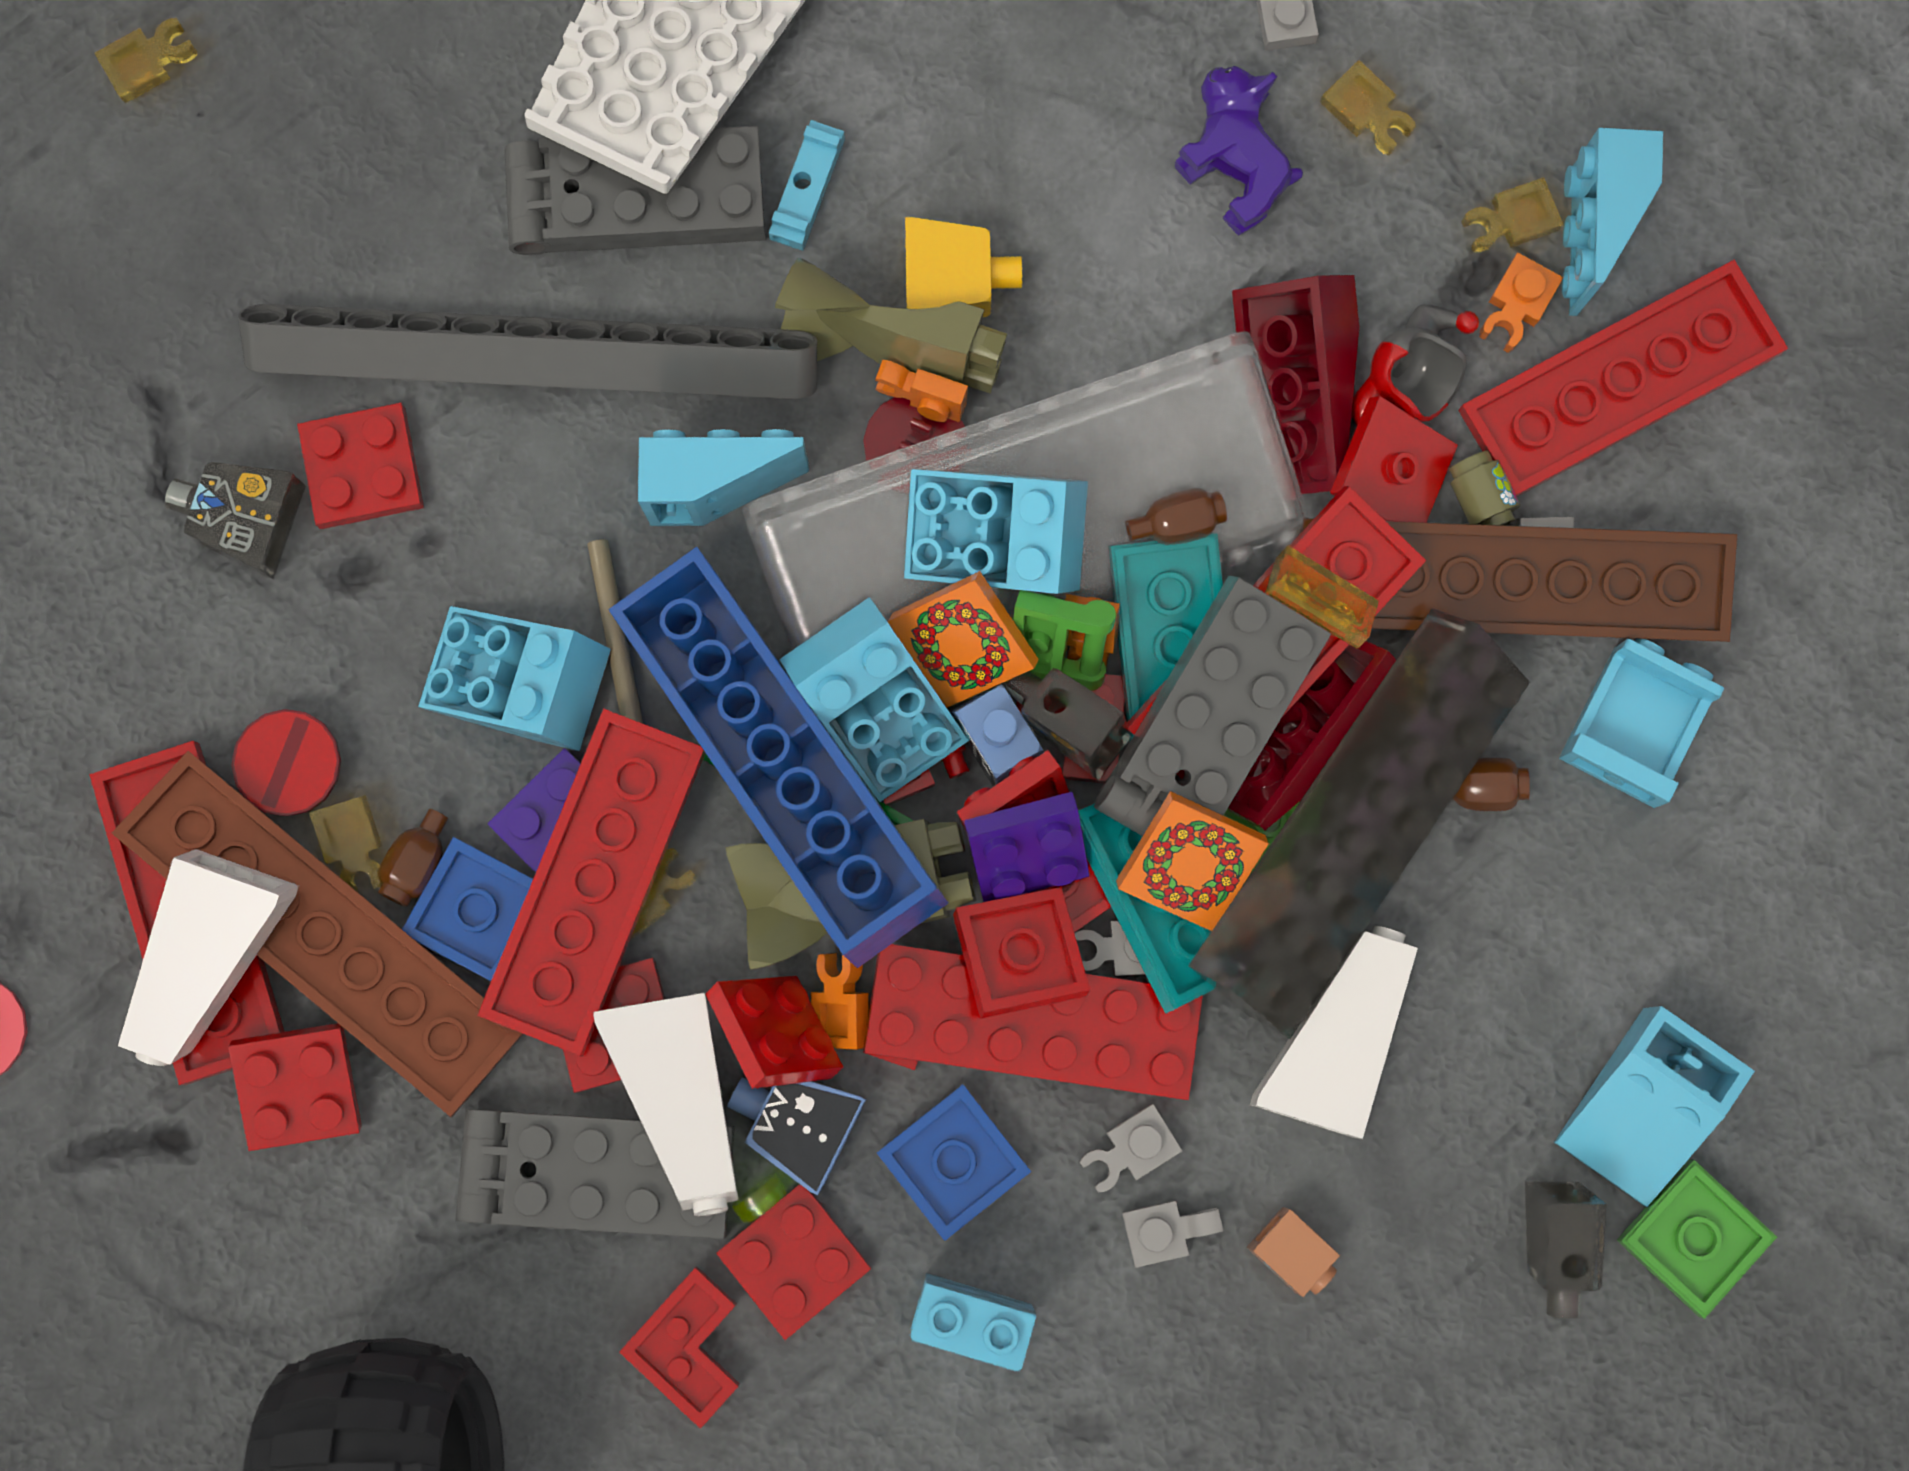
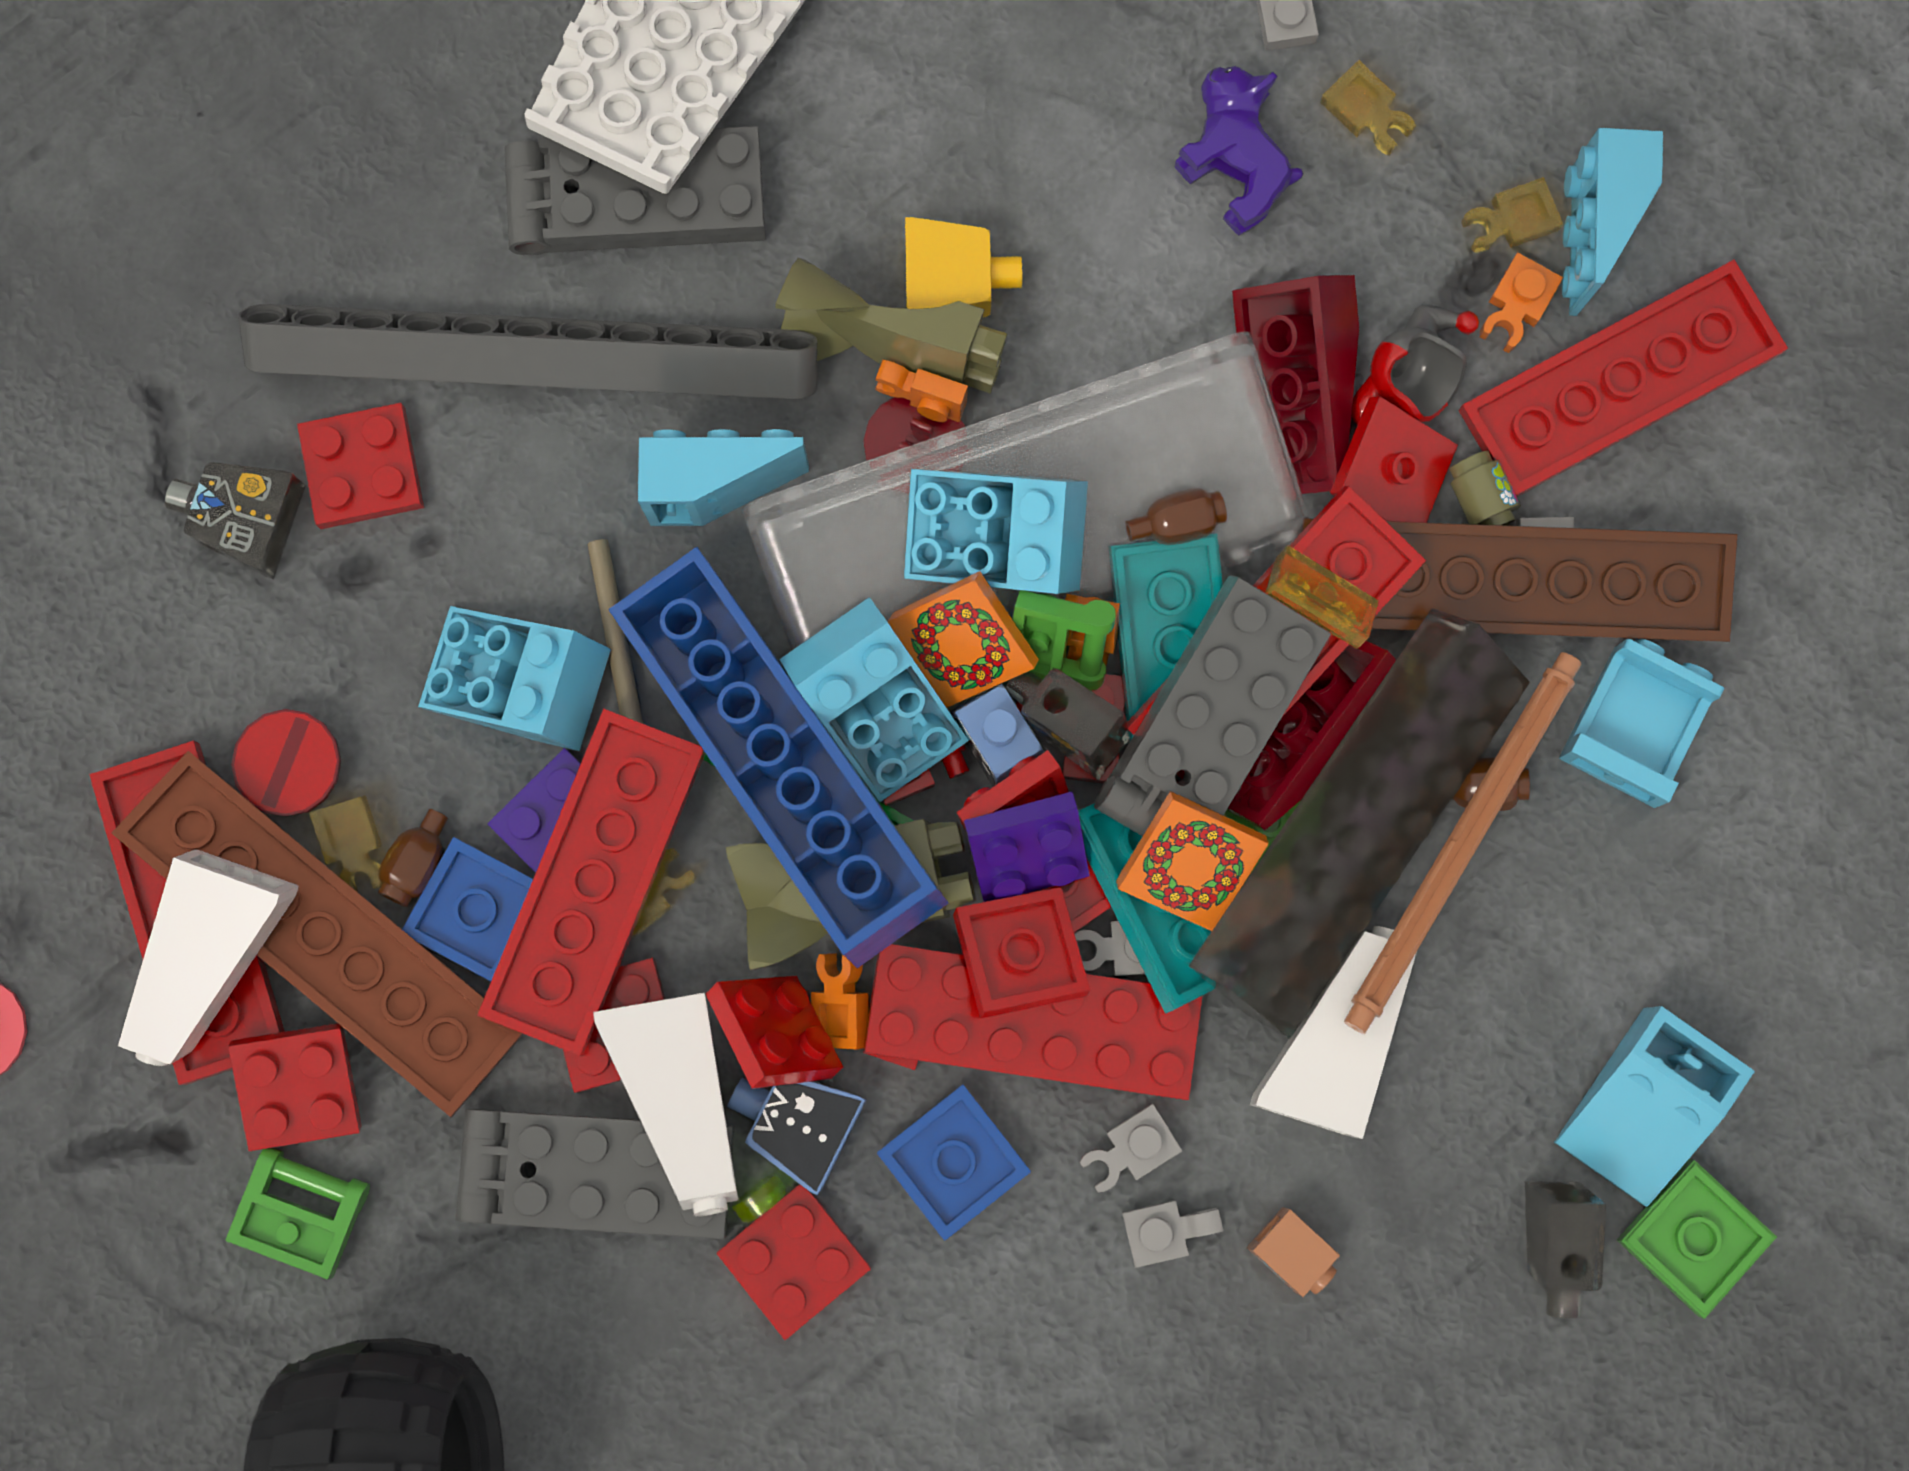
(138, 63): clear yellow plate -> none
(291, 1230): none -> bright green plate
(670, 1348): red plate -> none
(800, 206): medium azure piece -> none
(973, 1322): medium azure panel -> none
(1462, 843): none -> nougat piece

